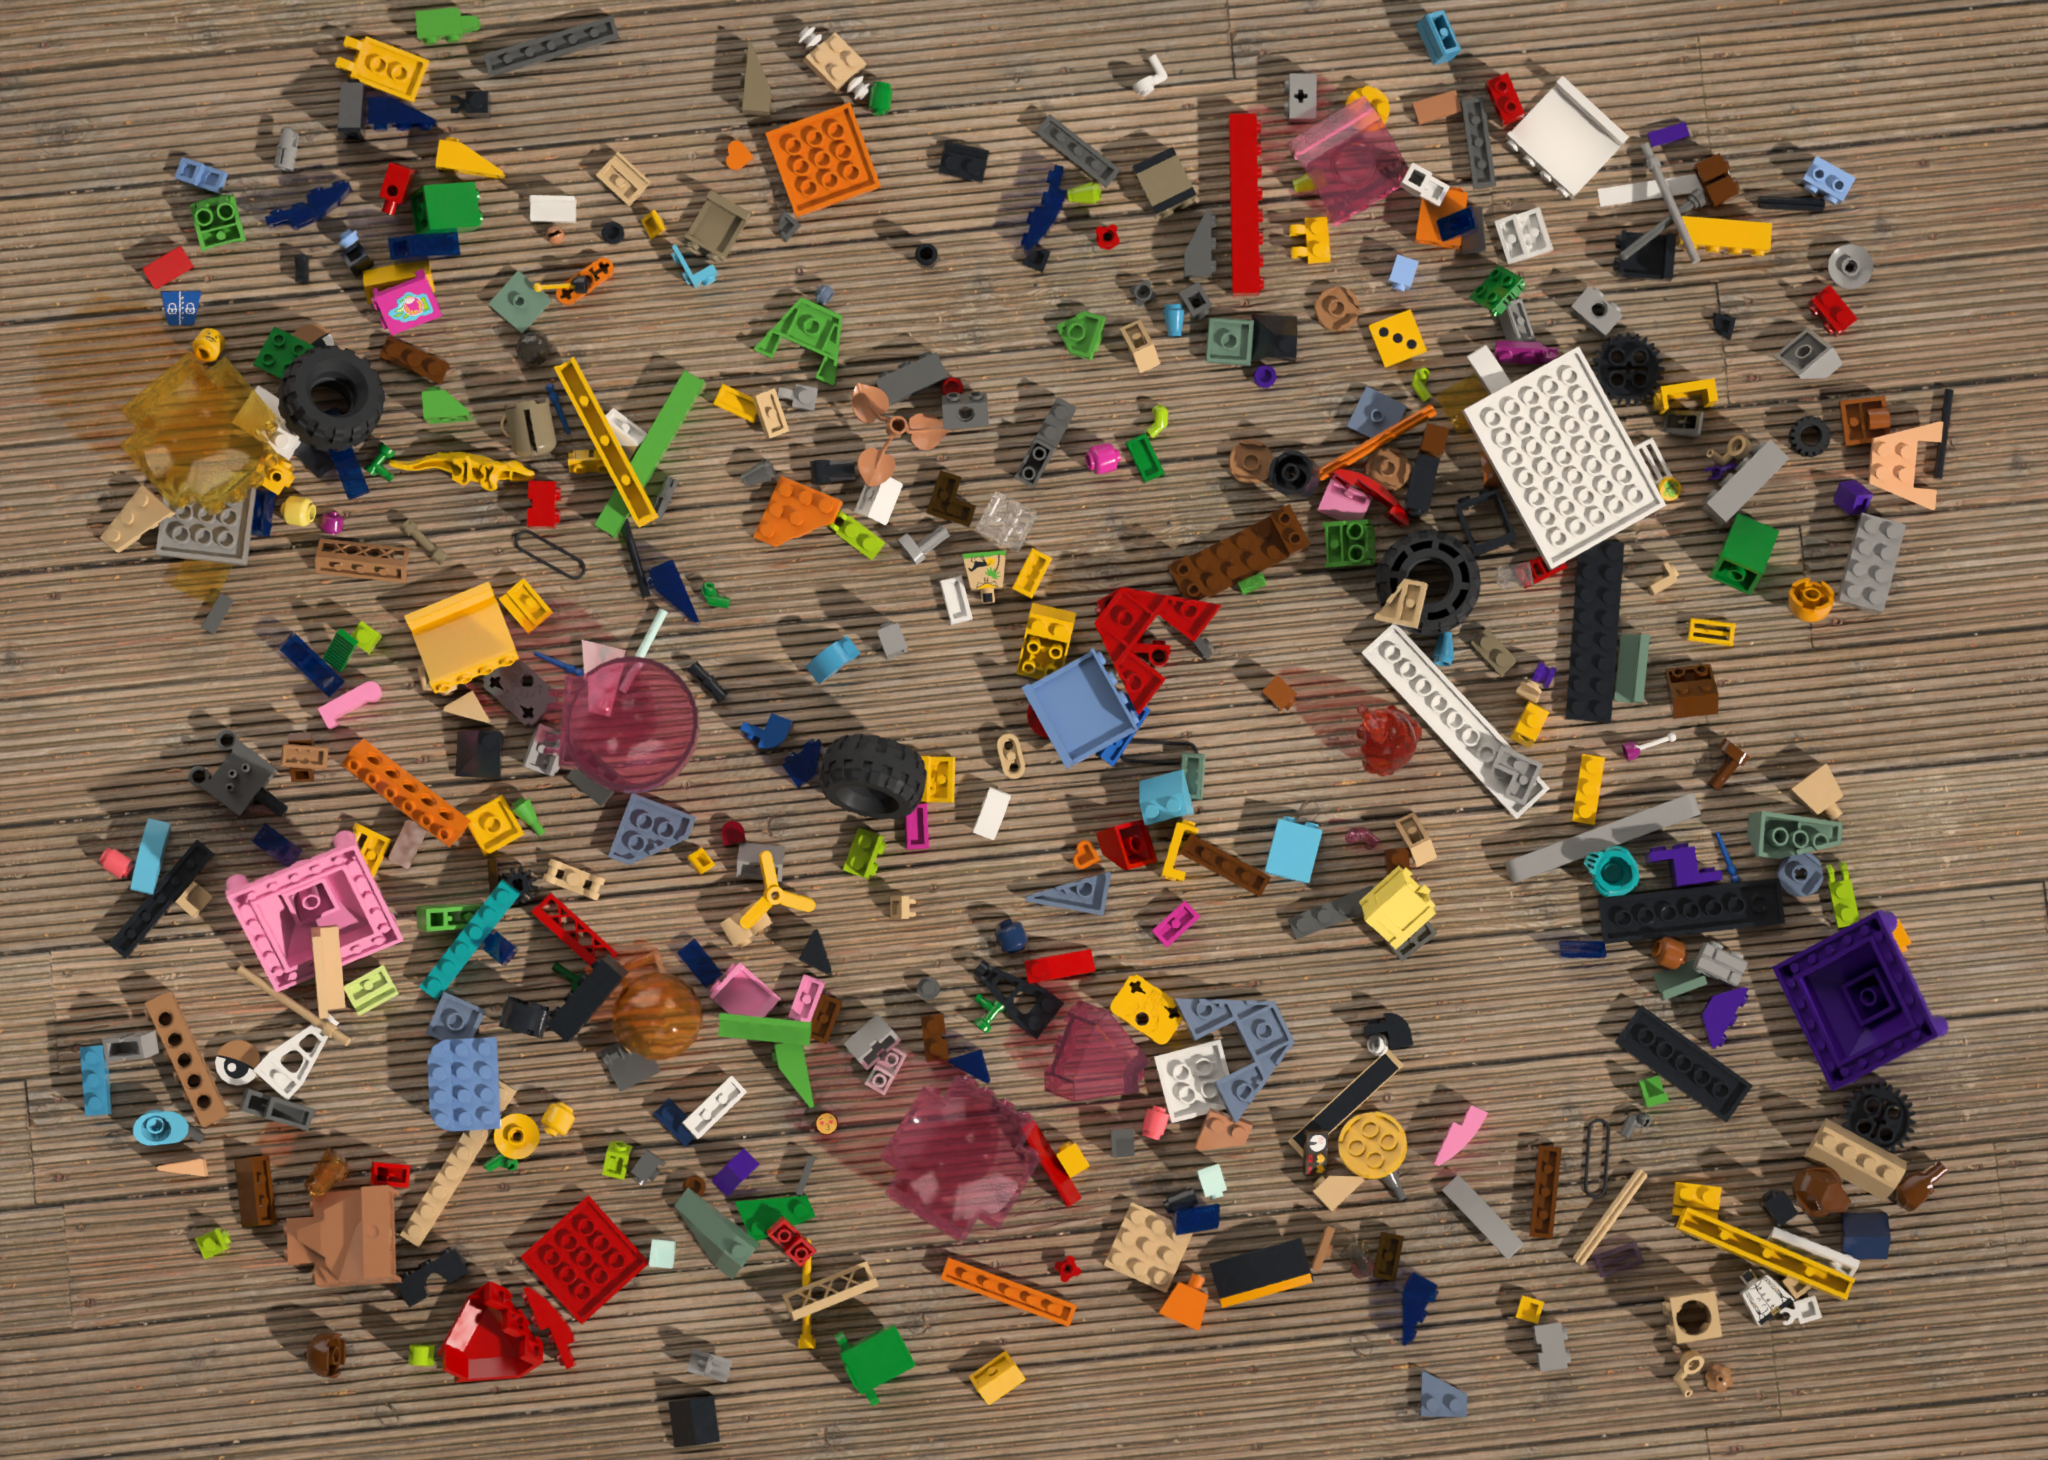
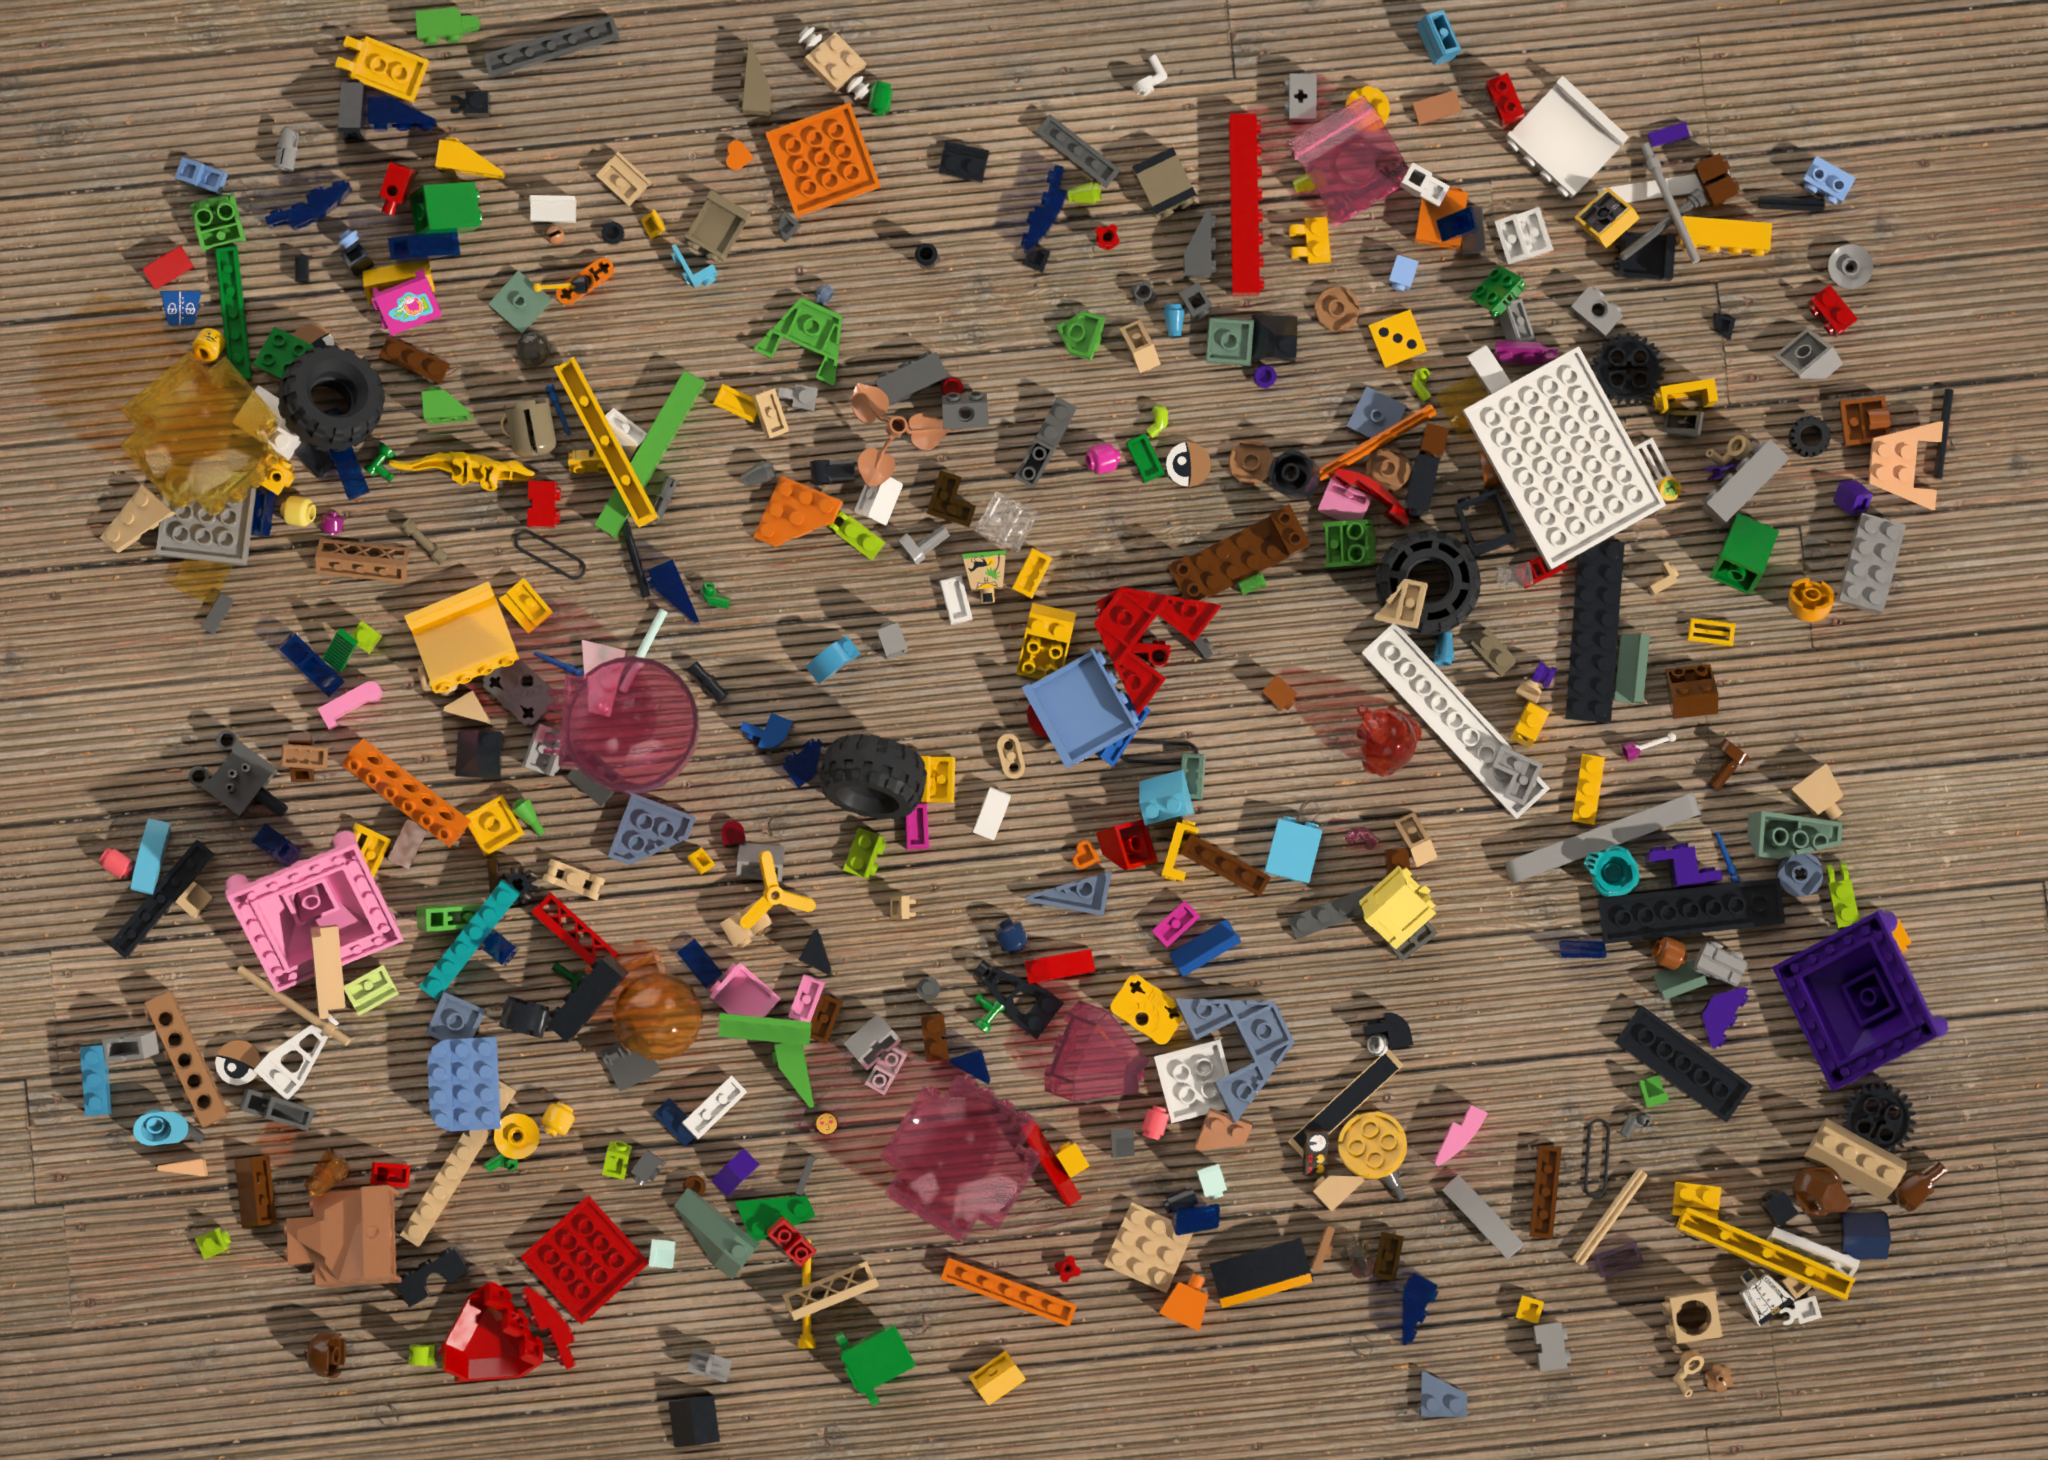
(233, 309): none -> green tile
(1188, 464): none -> tile
(1204, 948): none -> blue panel
(1478, 143): dark grey plate -> none
(1606, 217): none -> piece

